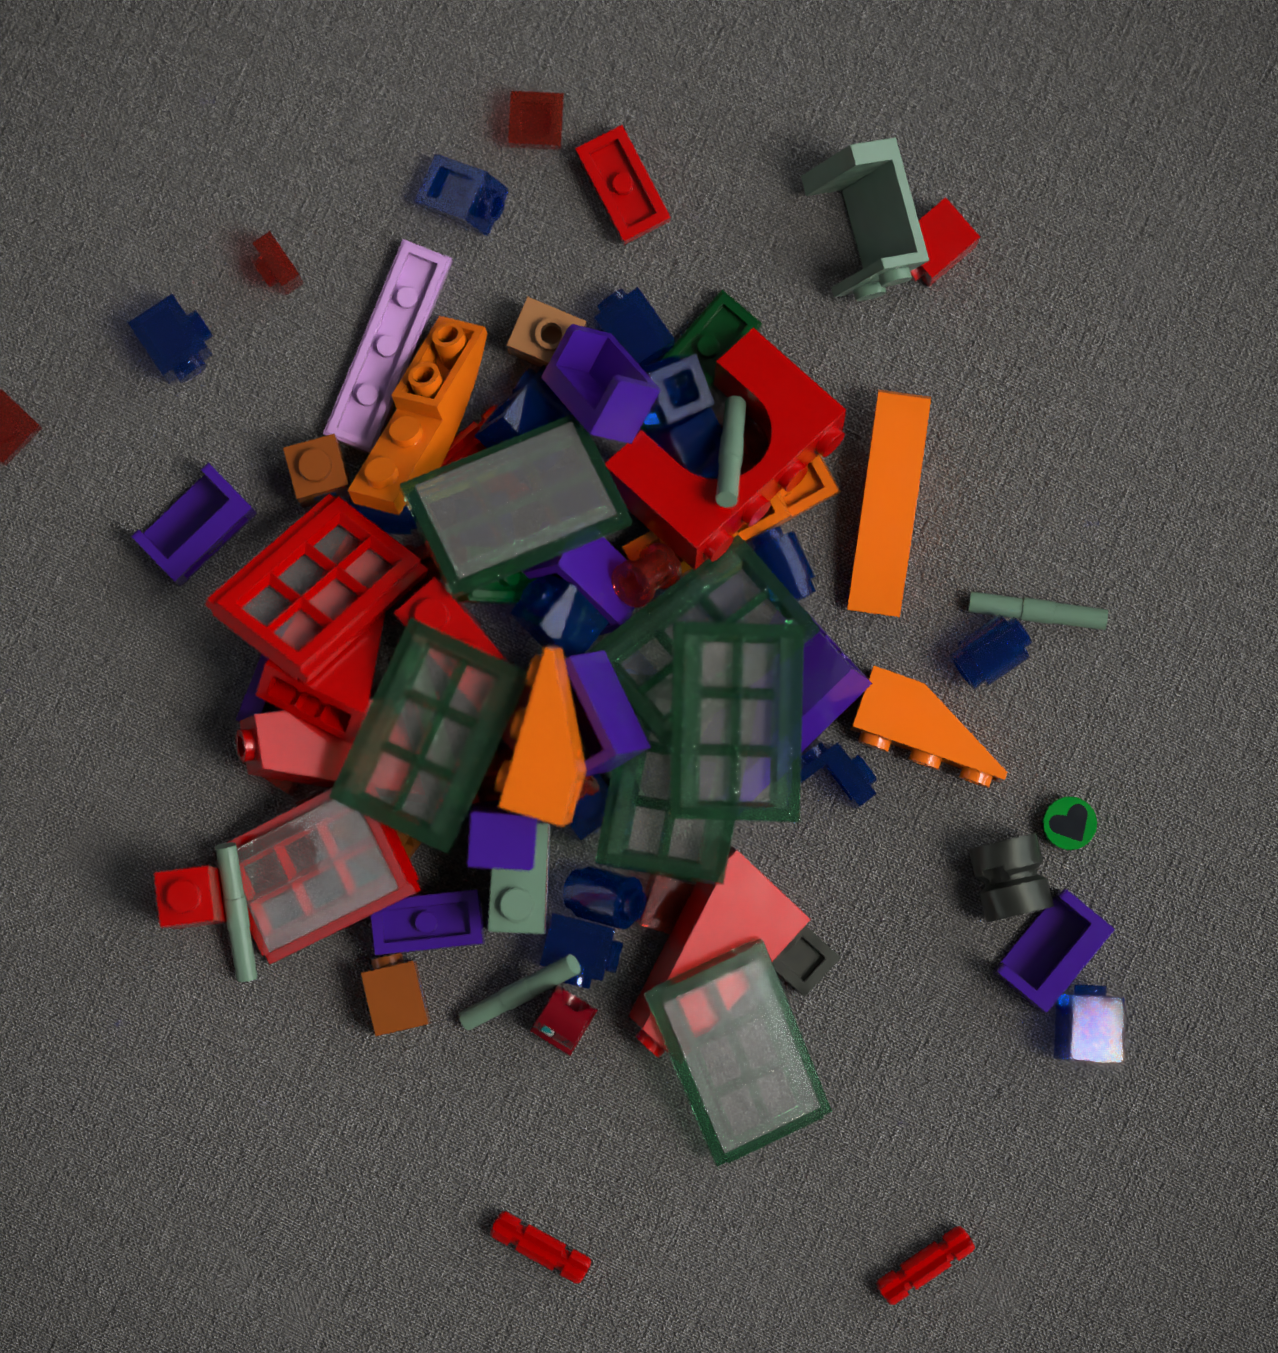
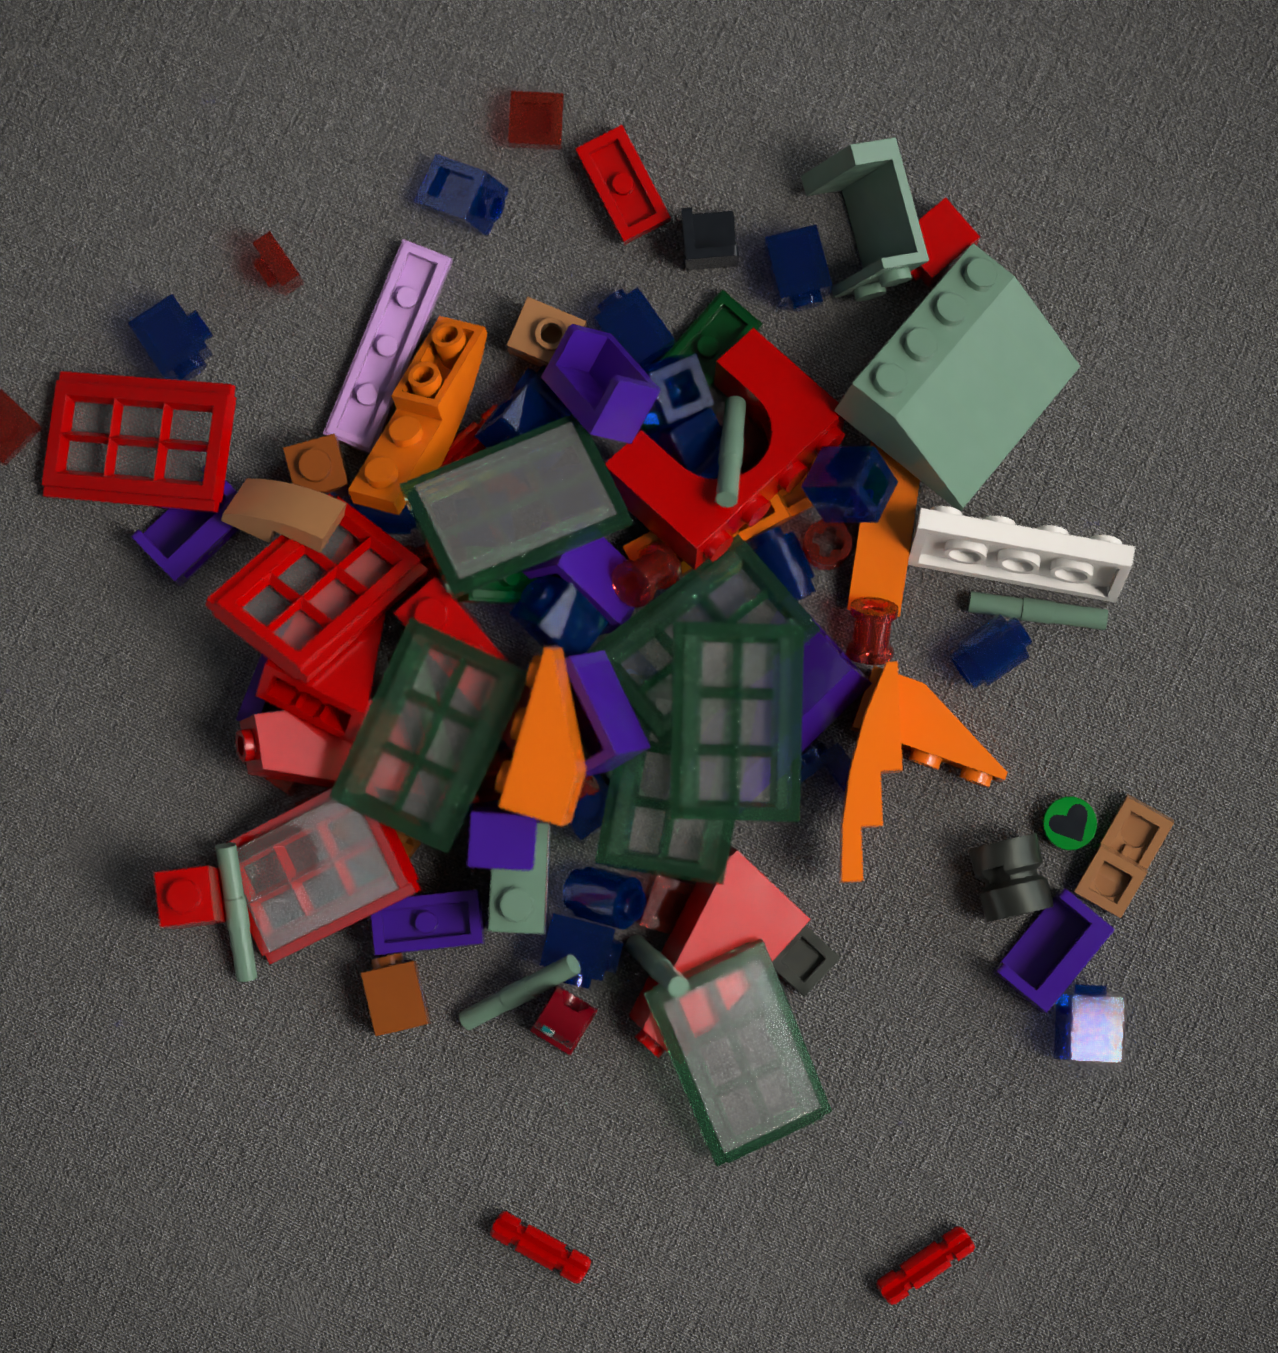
(139, 441): none -> red piece
(284, 508): none -> medium nougat slope
(657, 966): none -> sand green piece
(709, 240): none -> black panel
(798, 268): none -> clear blue brick
(836, 557): none -> clear red bush
(849, 484): none -> clear blue brick
(872, 630): none -> clear red bush
(875, 753): none -> orange slope
(961, 379): none -> sand green slope
(1019, 554): none -> white plate
(1124, 855): none -> medium nougat slope

